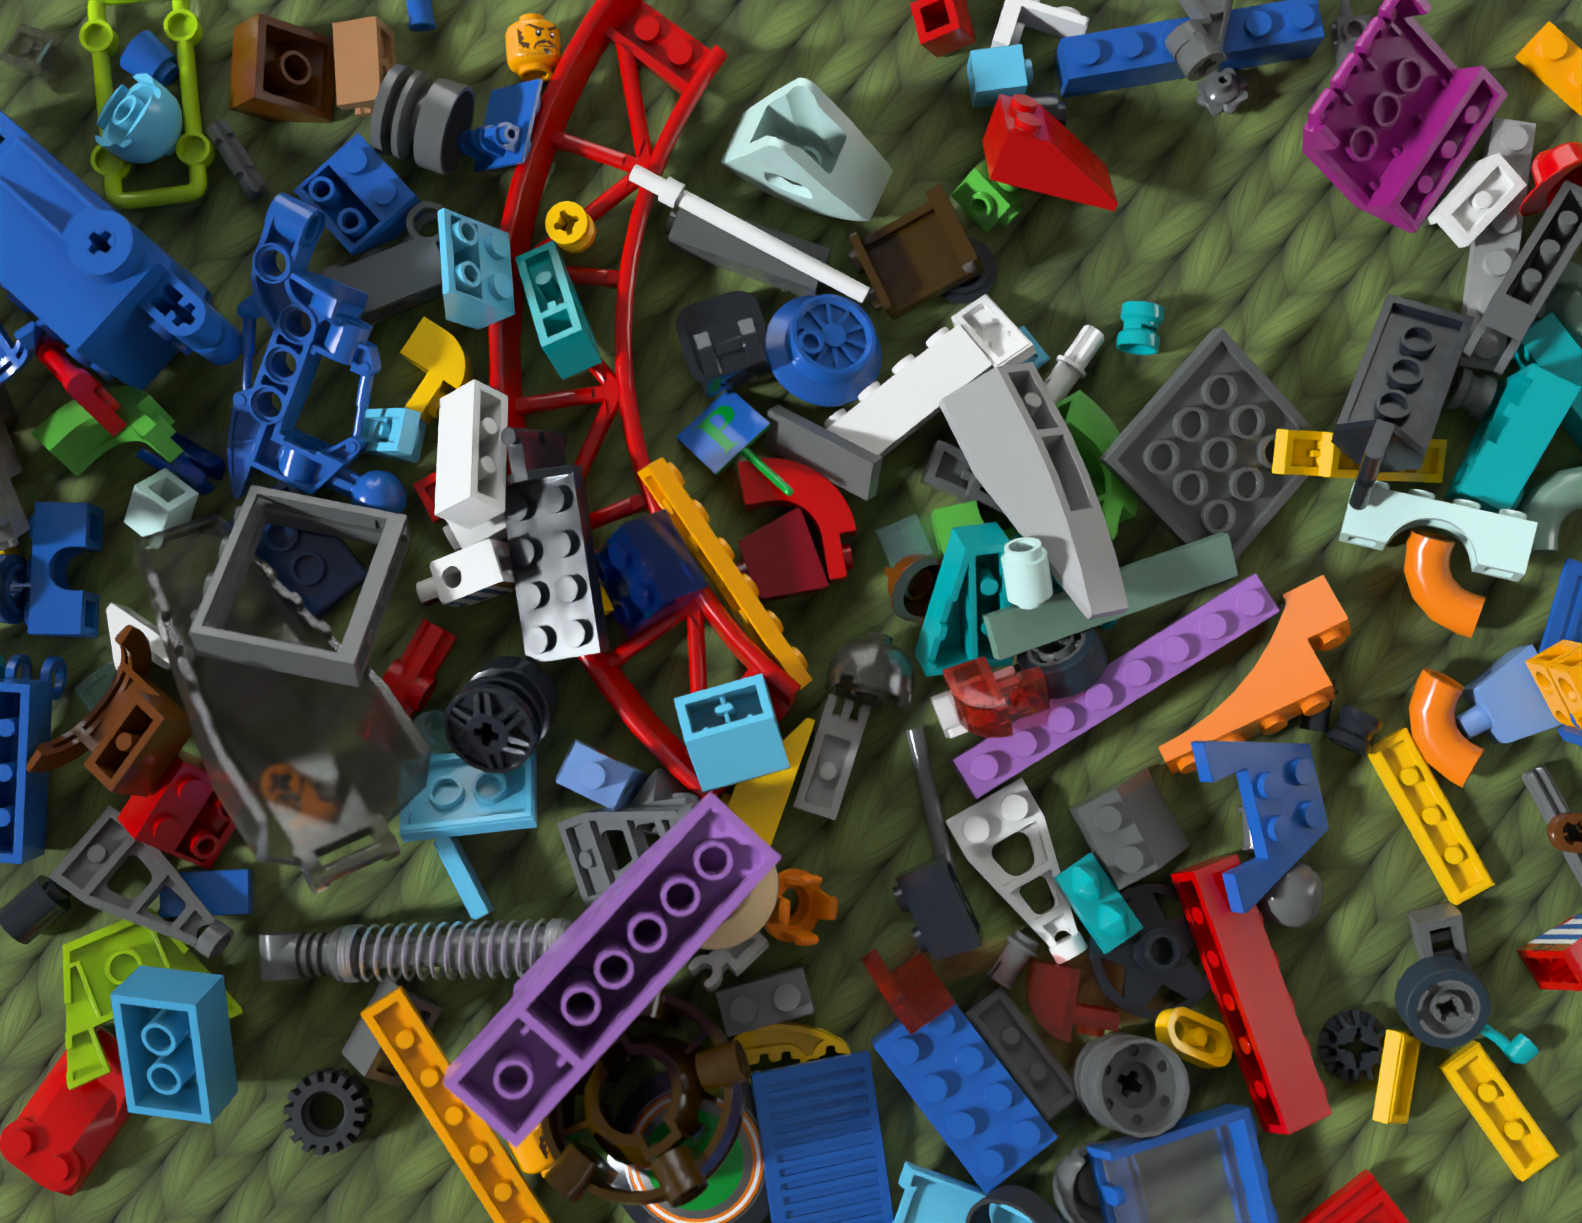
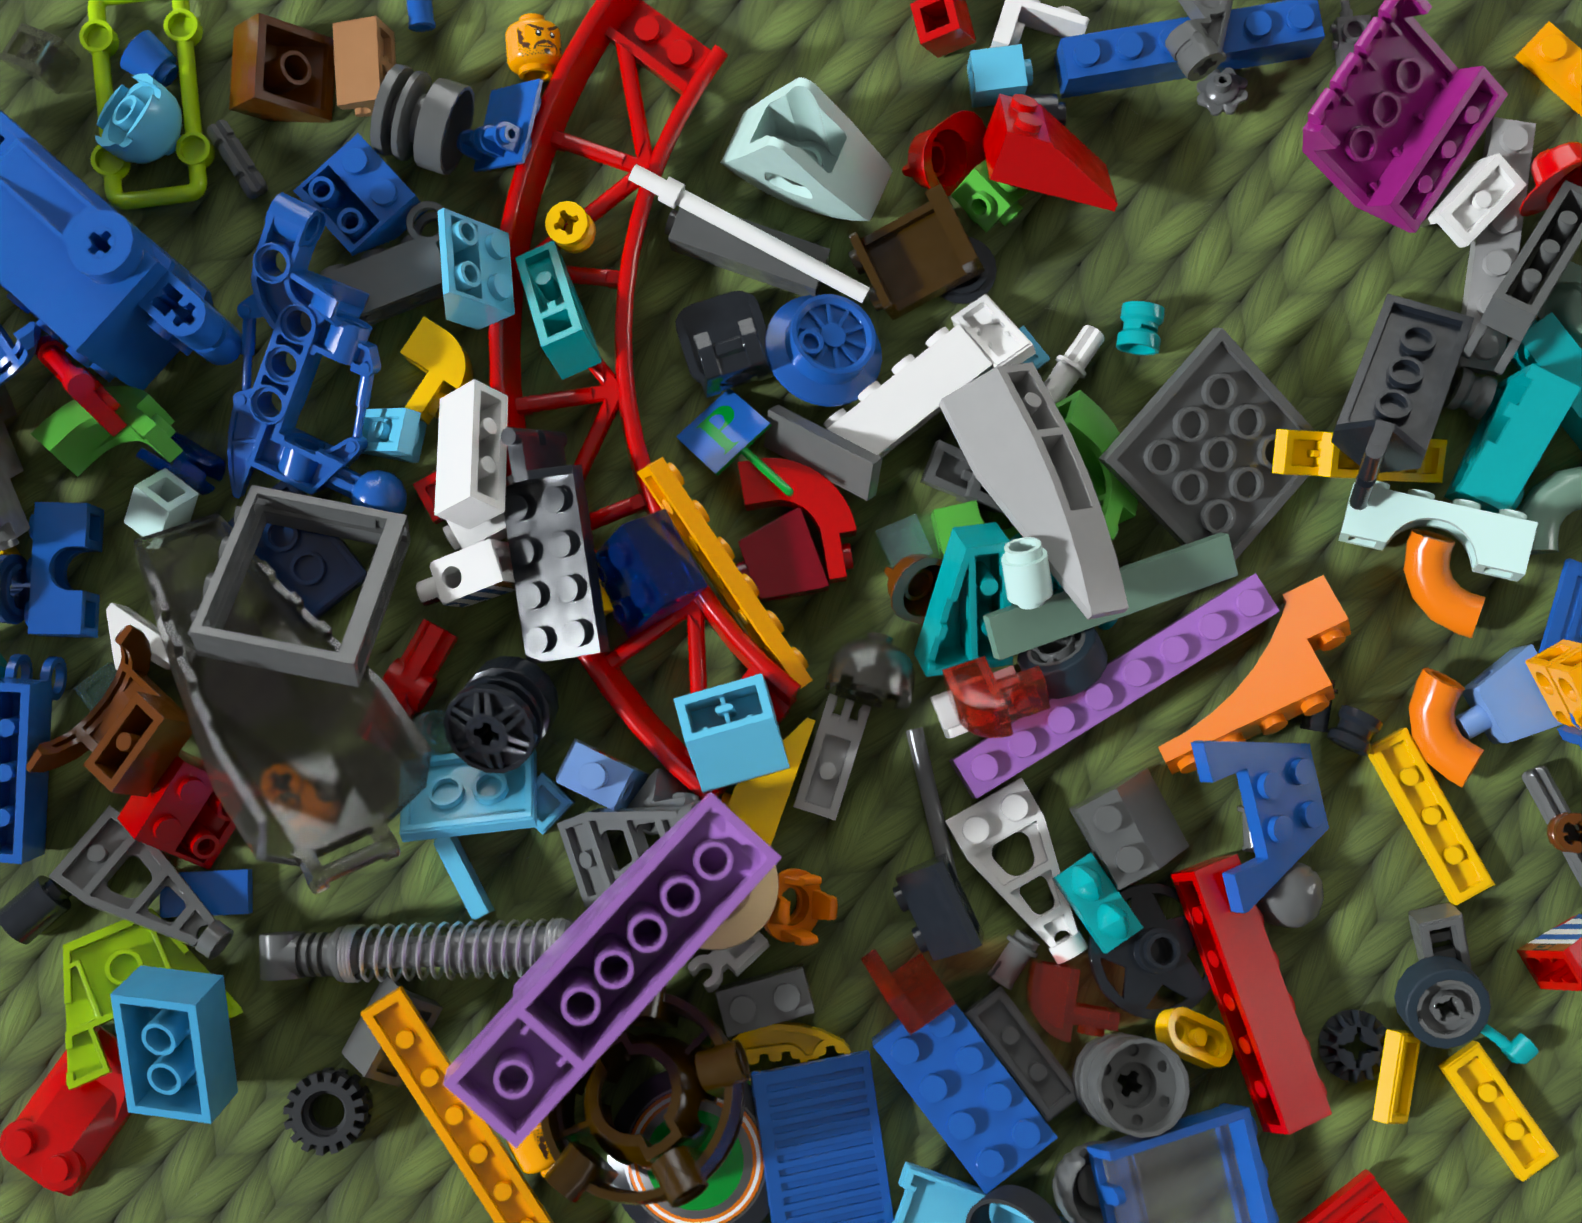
(551, 803): none -> medium azure tile
(947, 152): none -> red piece

